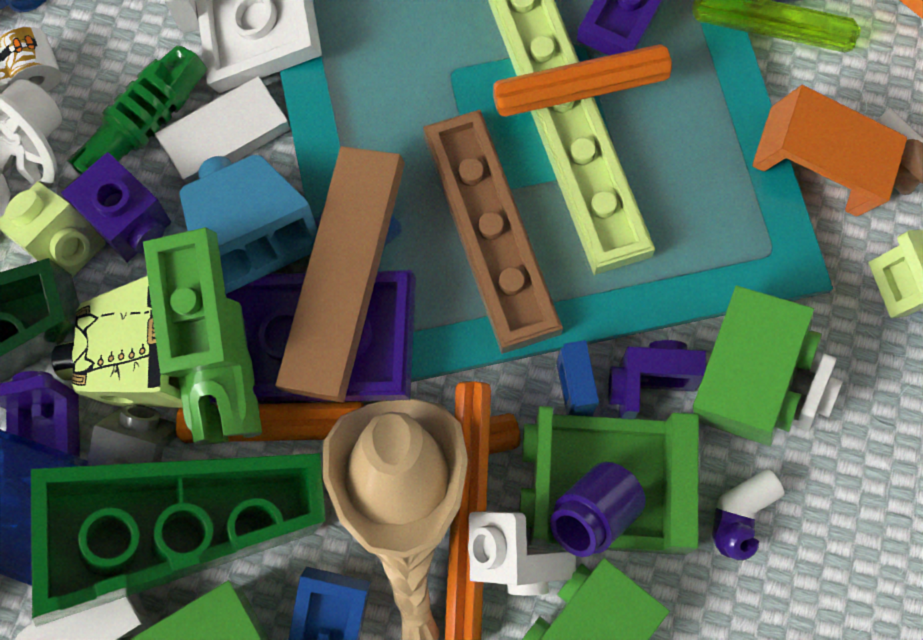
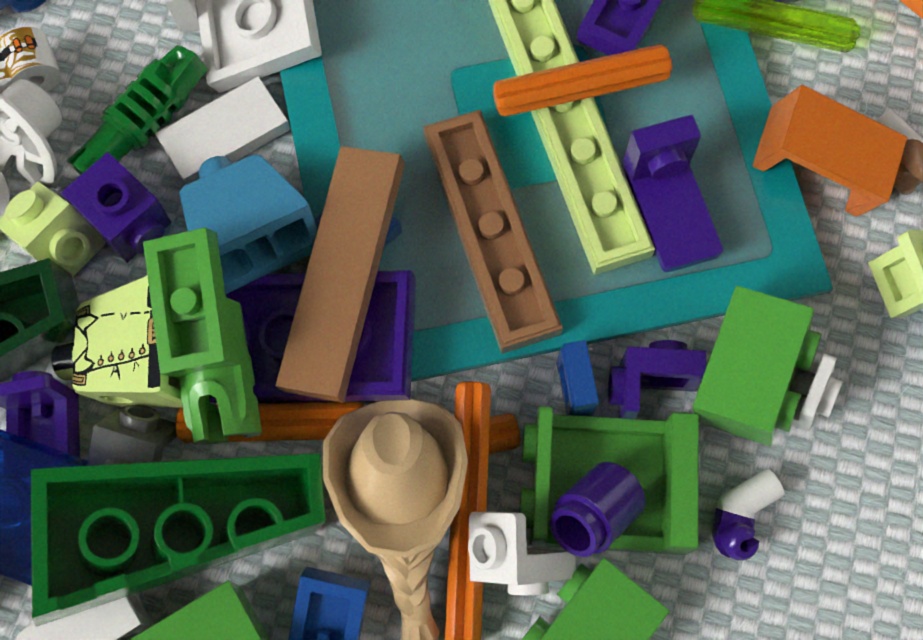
(669, 195): none -> dark purple bracket

